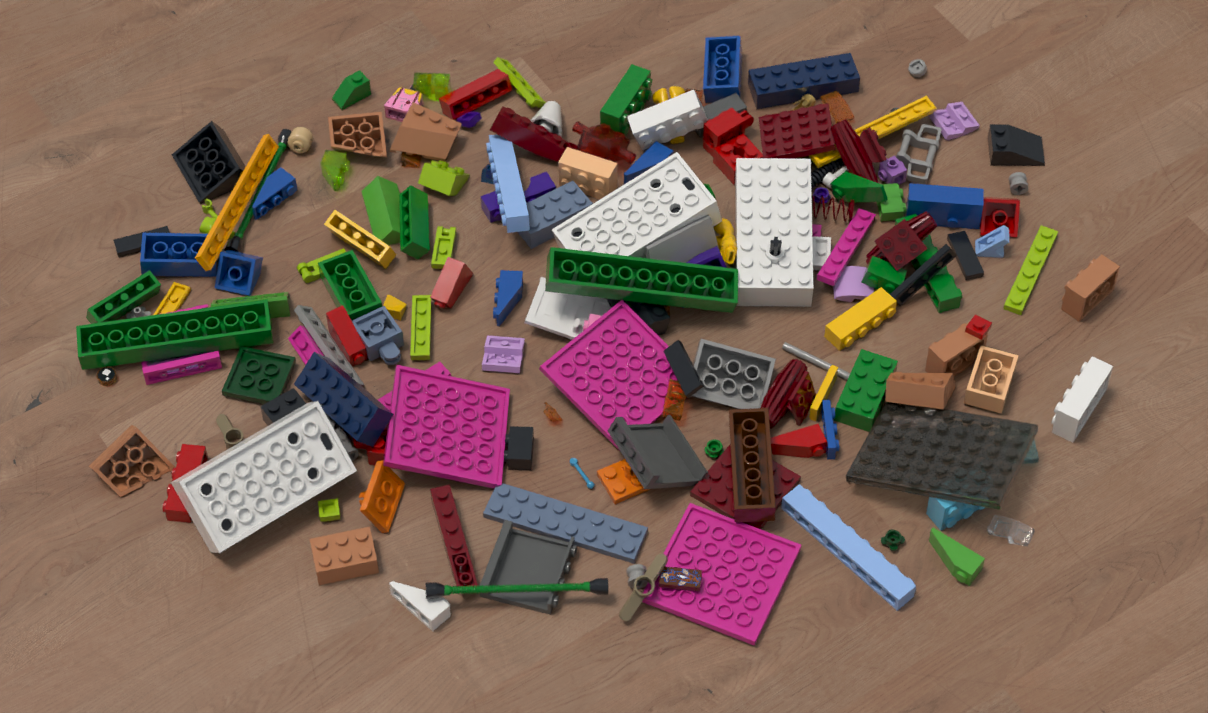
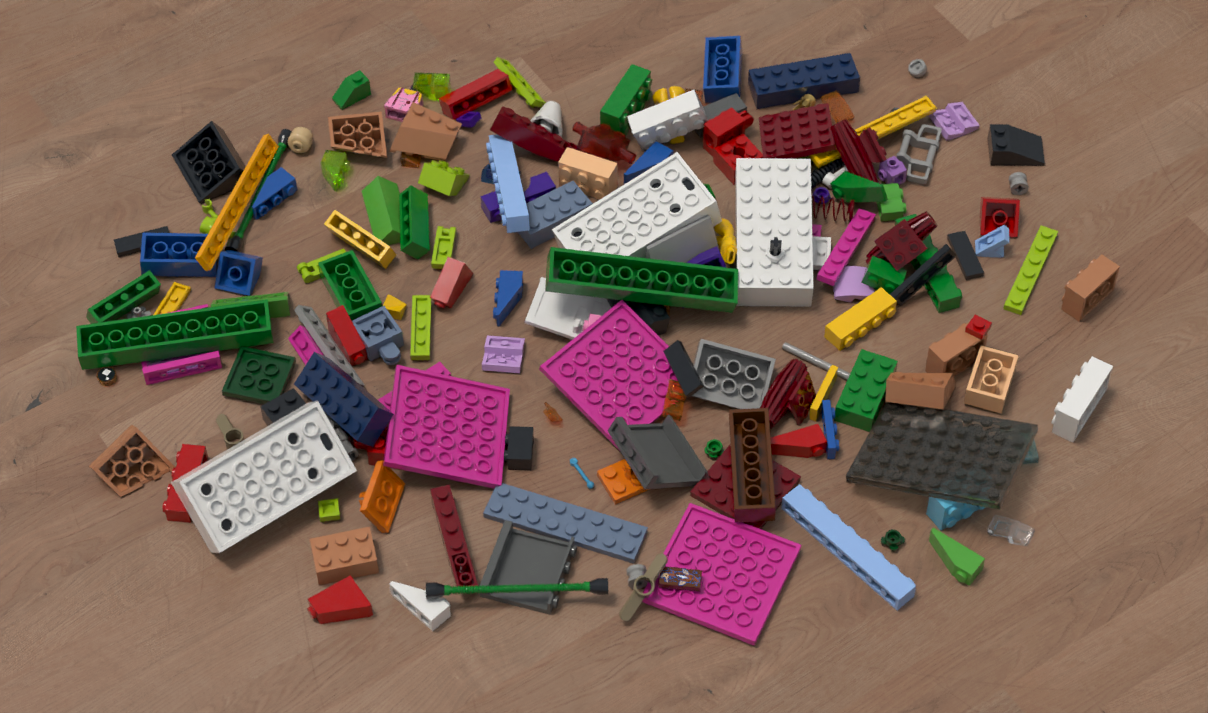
(339, 603): none -> red slope
(947, 204): blue brick -> none

